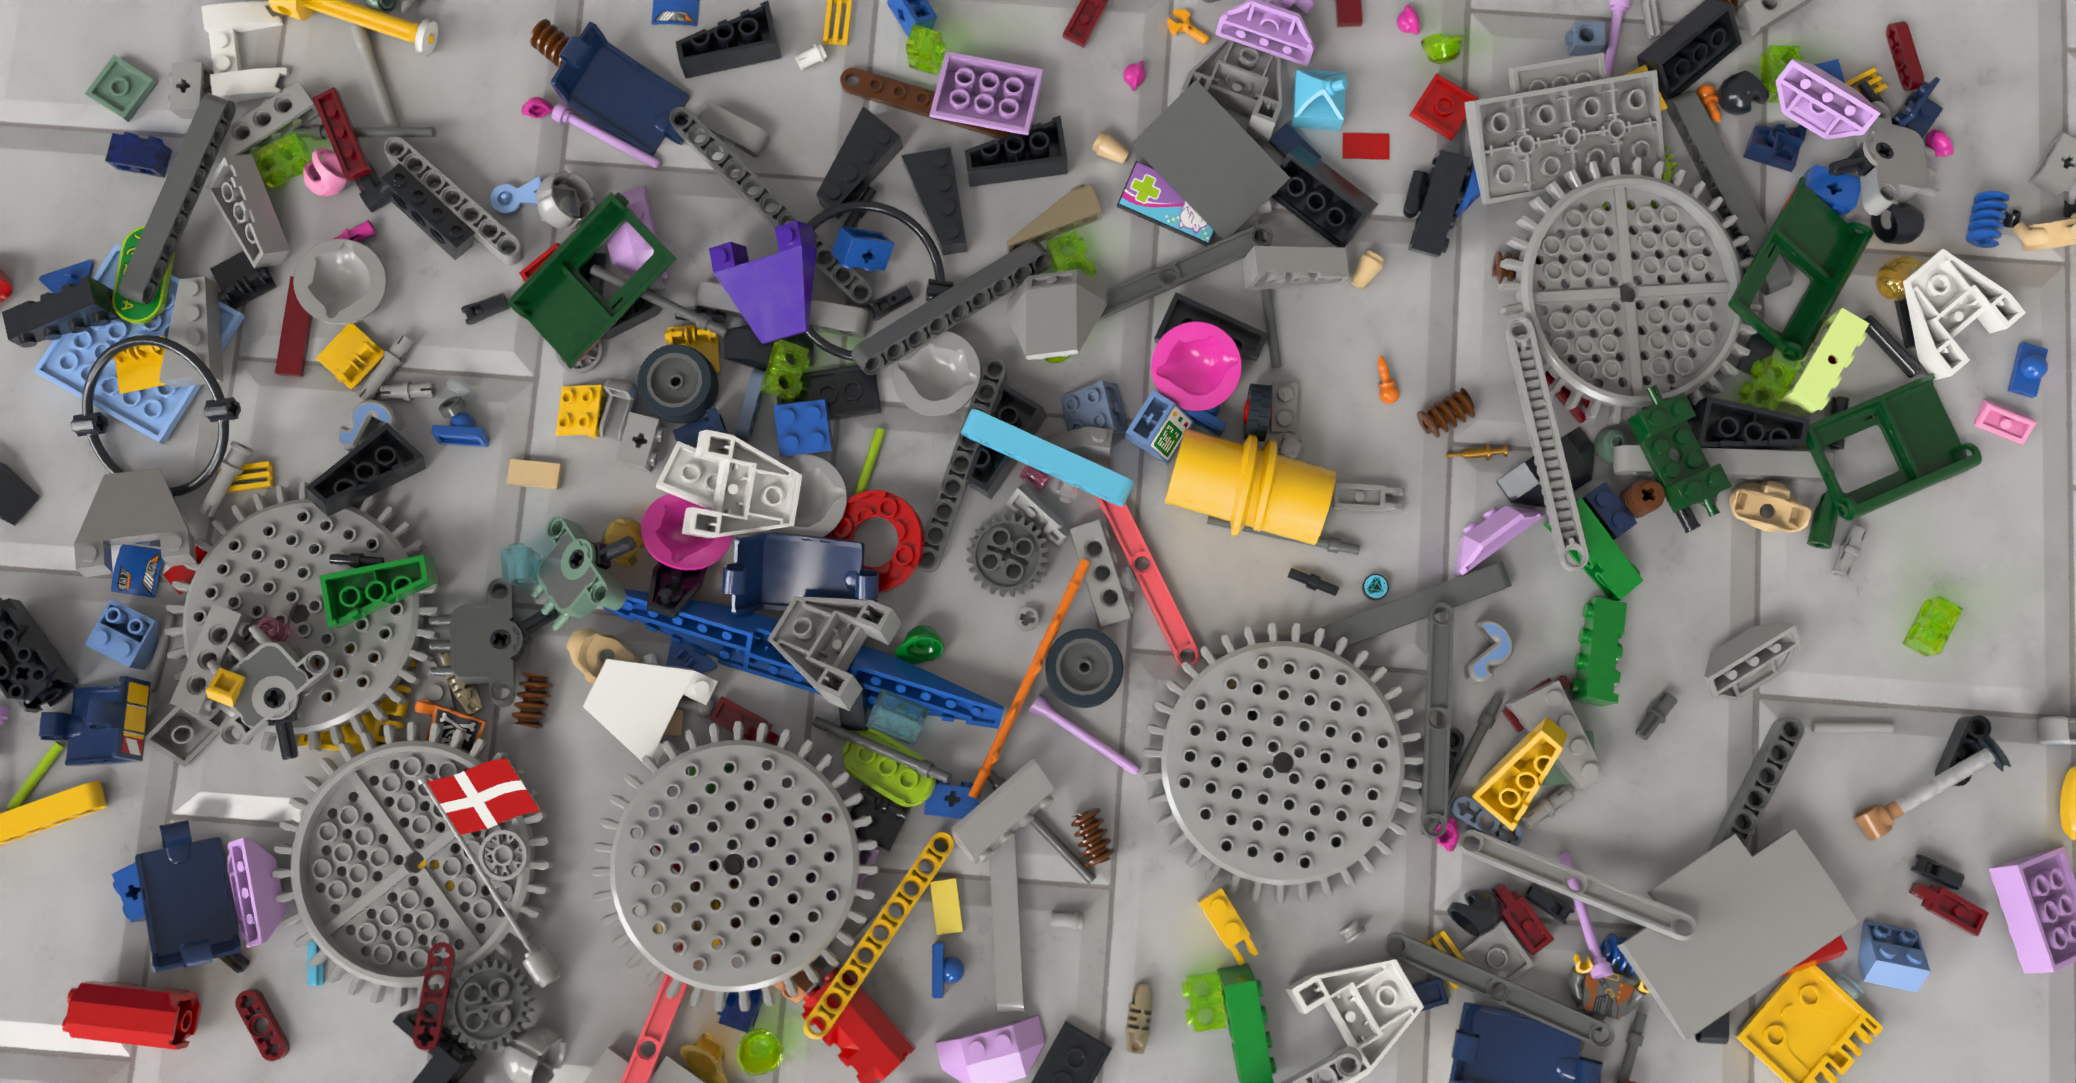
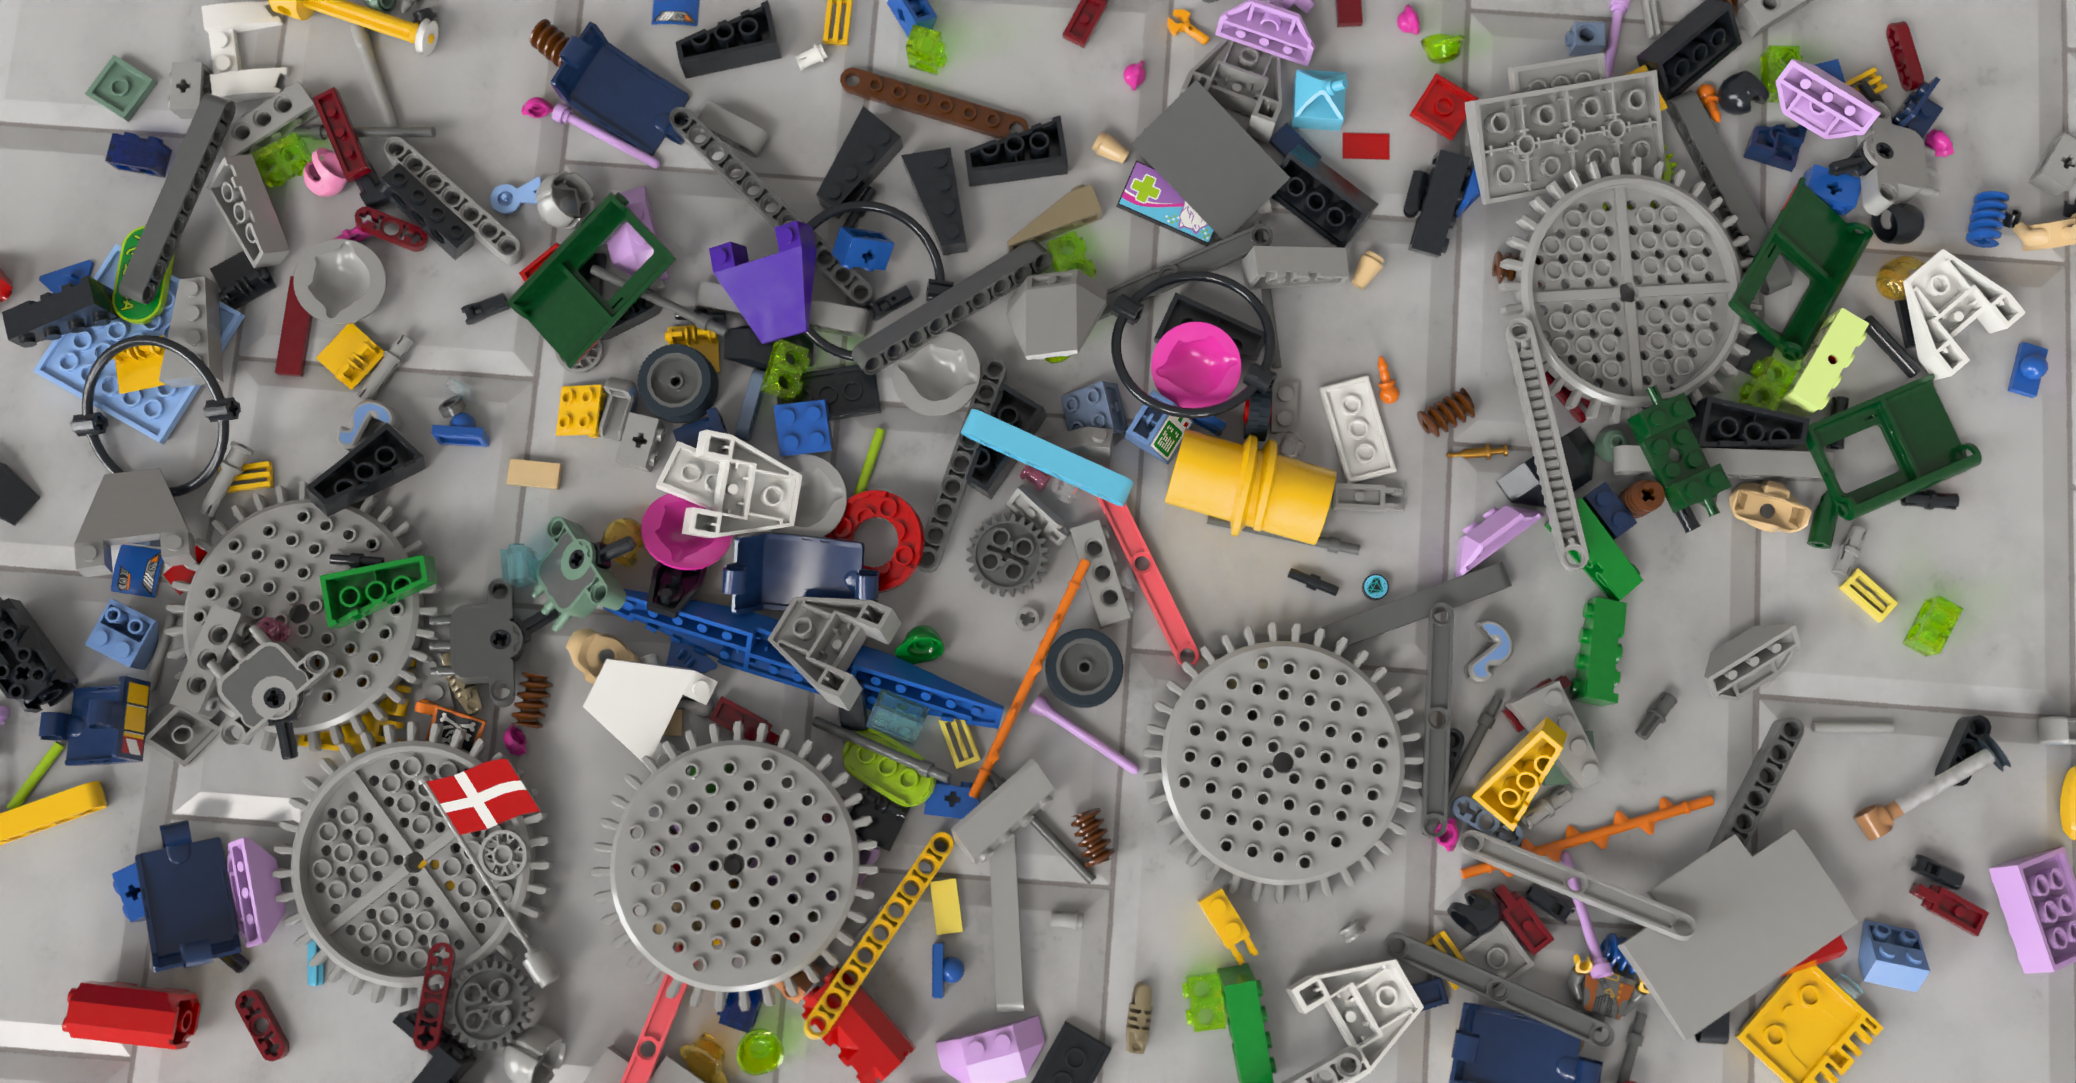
(225, 687): yellow slope -> none
(408, 391): light grey pin -> none
(411, 230): none -> dark red beam
(422, 14): none -> black plate
(515, 741): none -> dark pink piece
(967, 761): none -> light yellow tile
(987, 93): lavender slope -> none
(1257, 377): none -> black piece
(1357, 430): none -> white tile
(1600, 835): none -> orange plant
(1860, 601): none -> light yellow tile
(1931, 499): none -> black pin
(2004, 421): bright pink slope -> none

